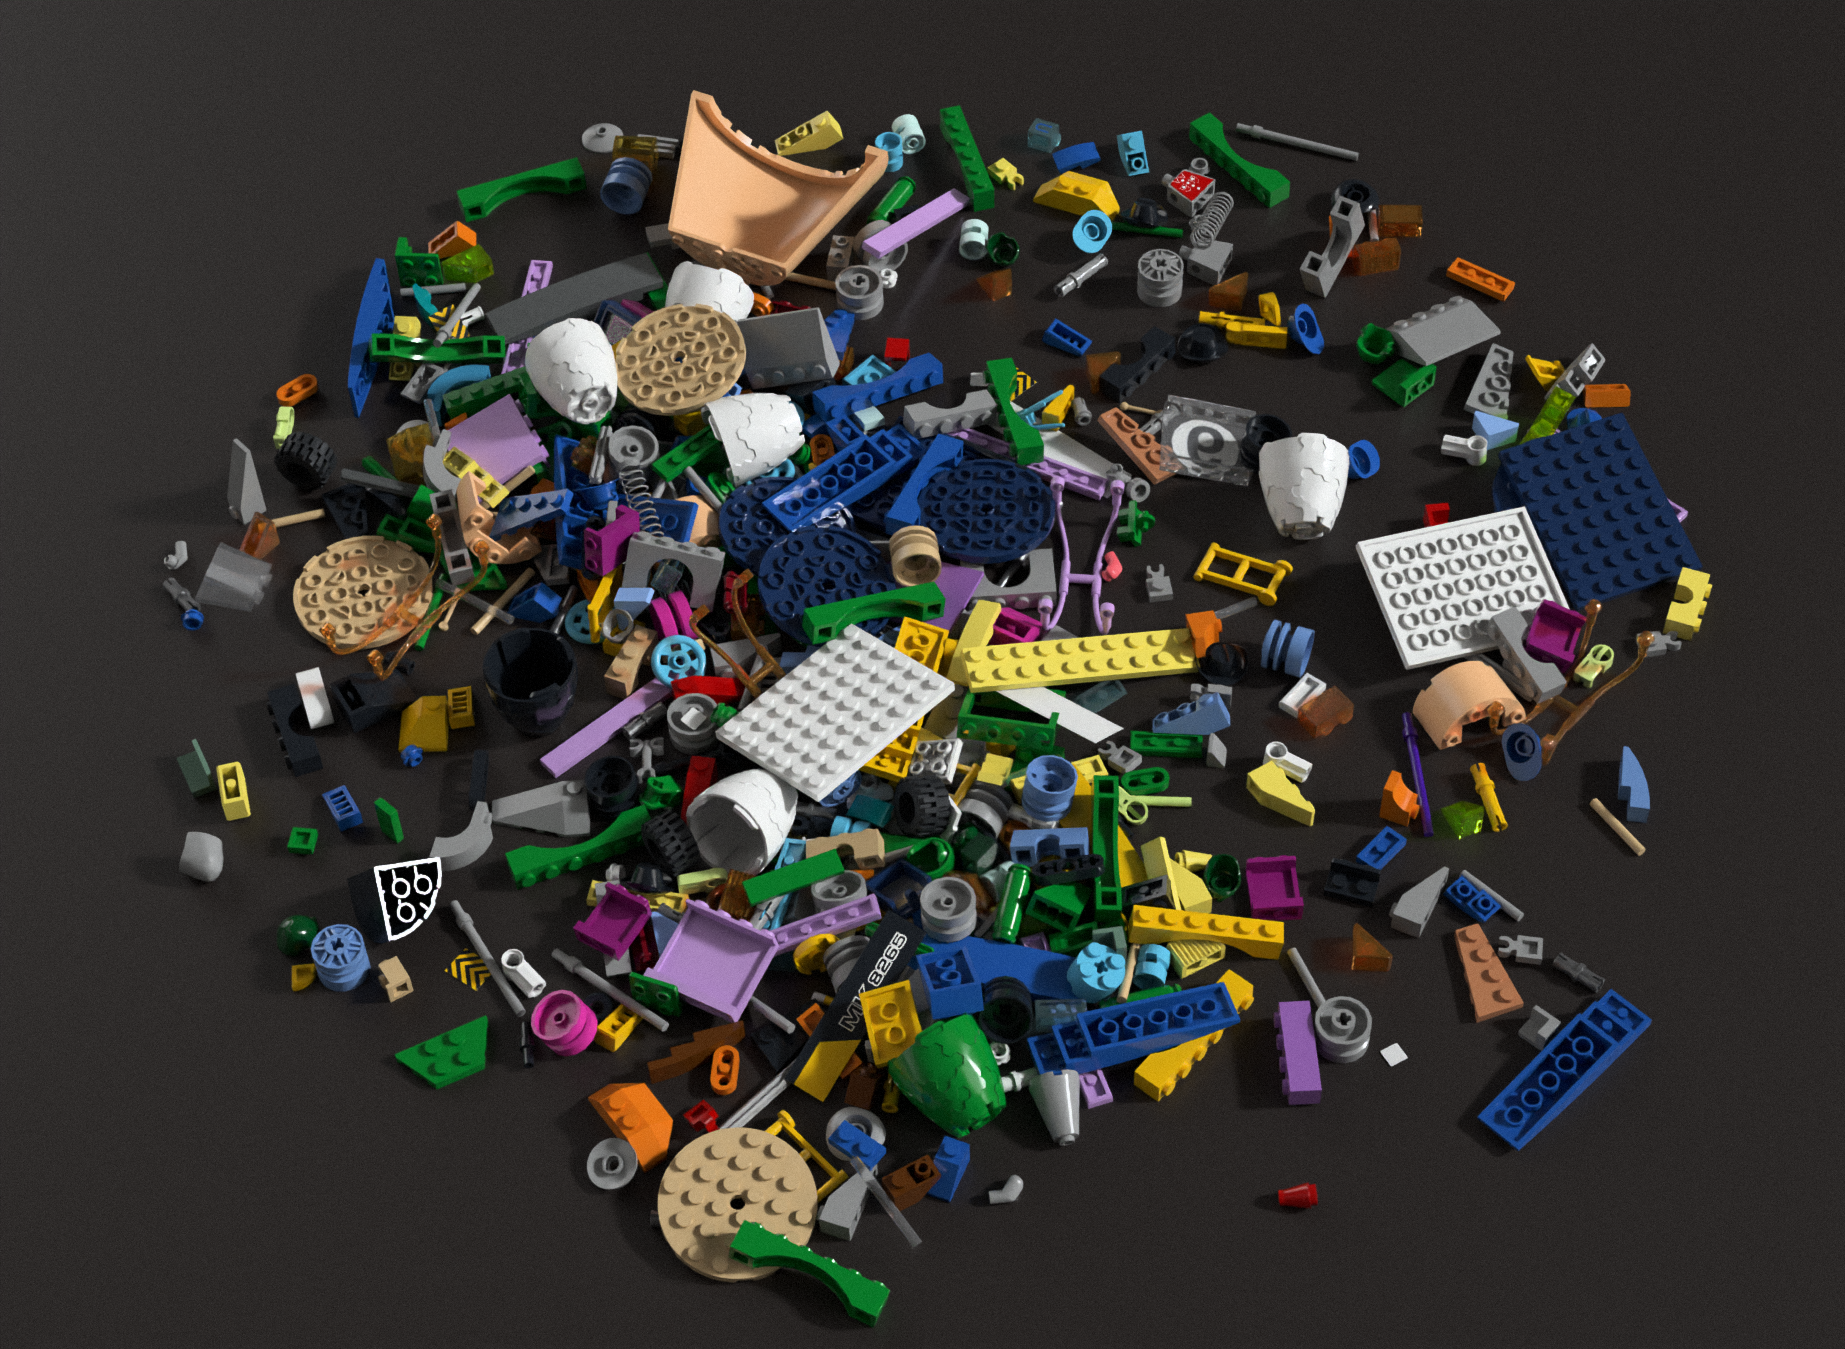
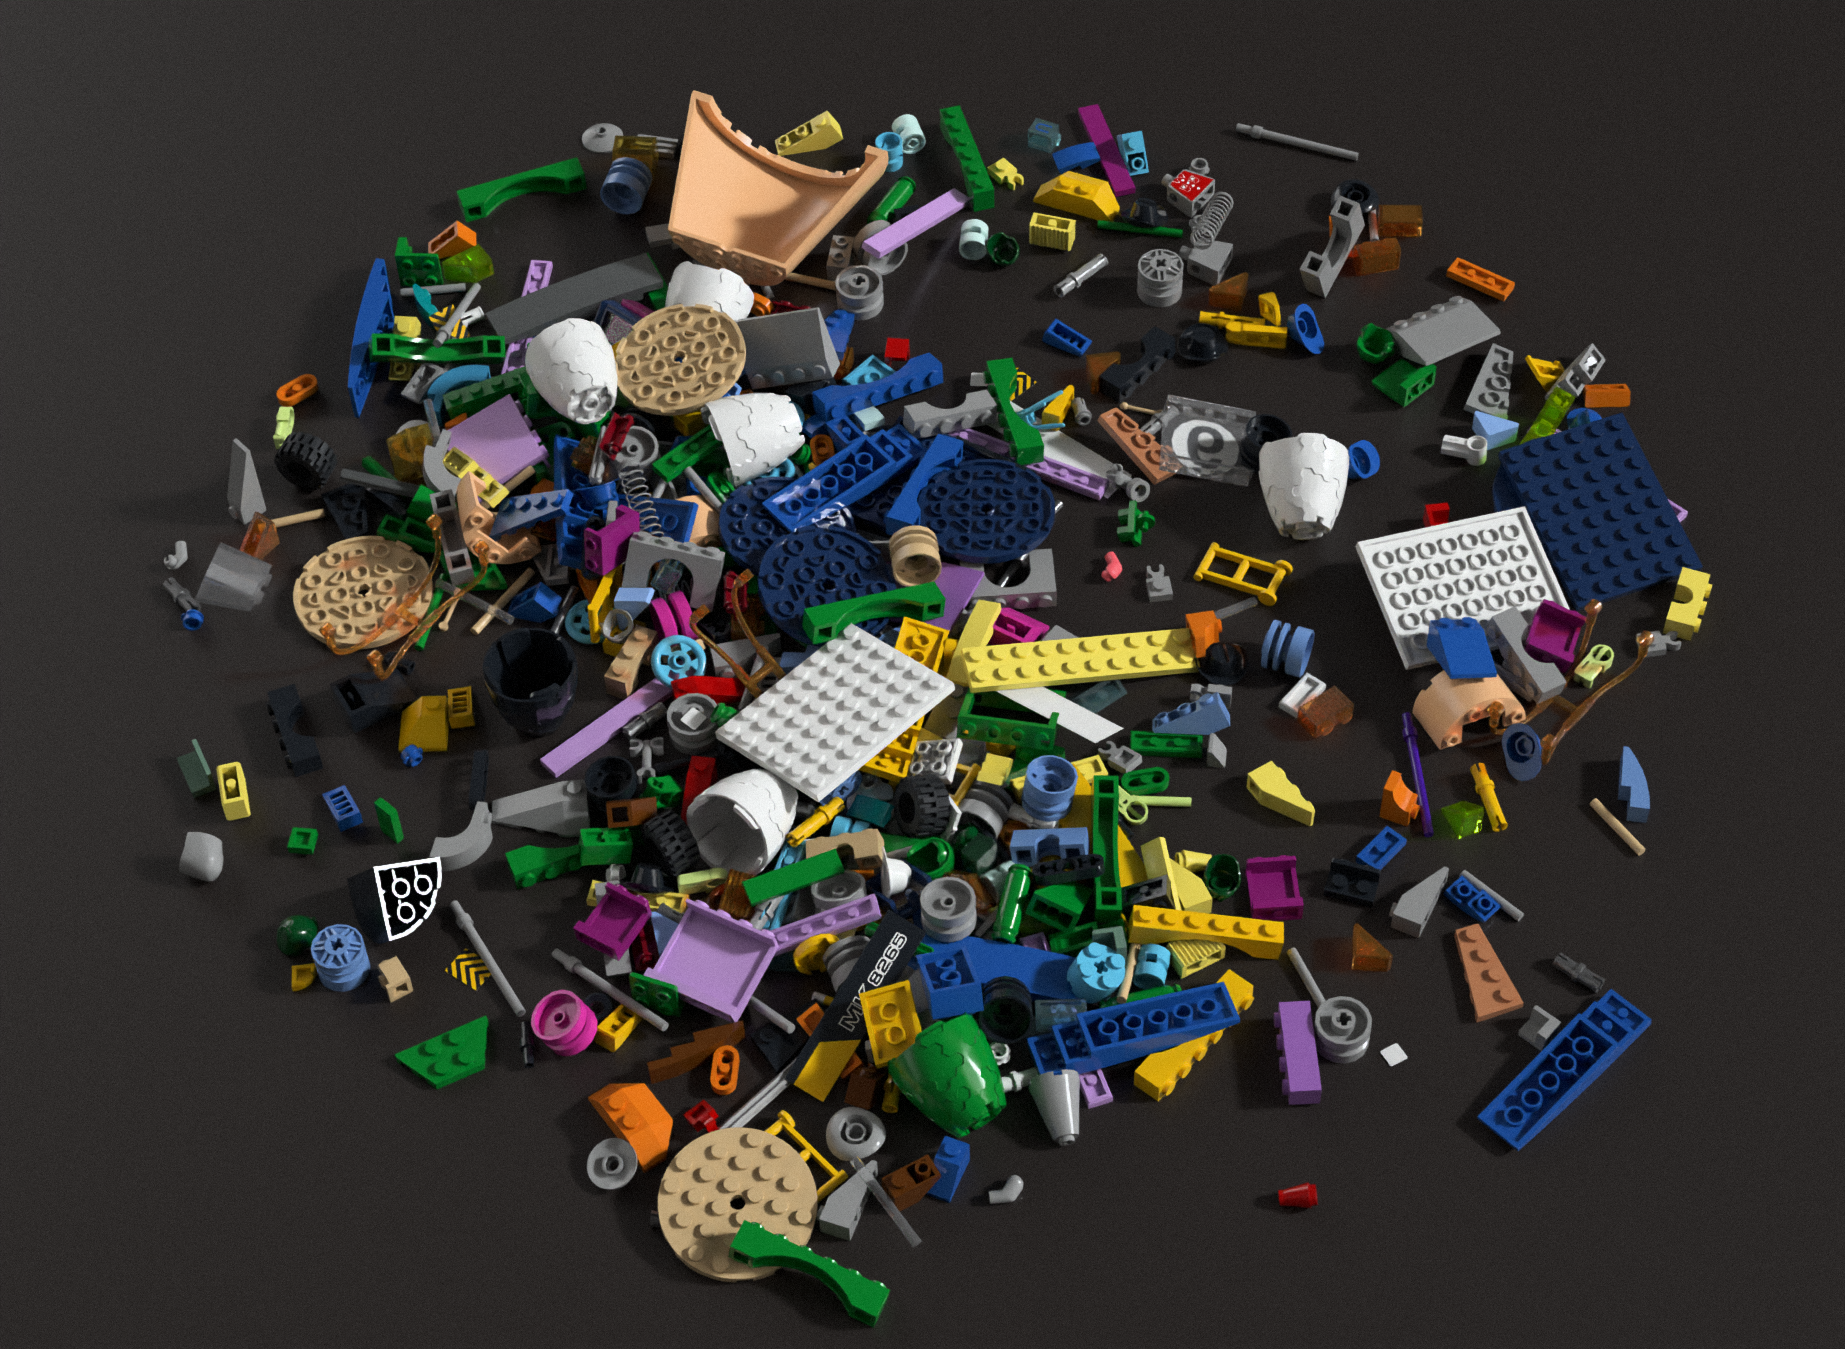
(314, 698): white beam -> none
(522, 974): white piece -> none
(605, 846): none -> green hinge
(615, 435): none -> dark red hinge
(631, 811): none -> reddish brown slope
(821, 816): none -> yellow pin
(856, 1143): blue plate -> none
(888, 278): white plate -> none
(894, 875): none -> white piece
(997, 283): clear orange slope -> none
(1052, 231): none -> light yellow brick
(1092, 231): medium azure piece -> none
(1106, 609): lavender bar -> none
(1111, 159): none -> magenta tile
(1264, 183): green arch -> none
(1289, 763): white piece -> none
(1461, 648): none -> blue slope
(1525, 949): light grey plate -> none

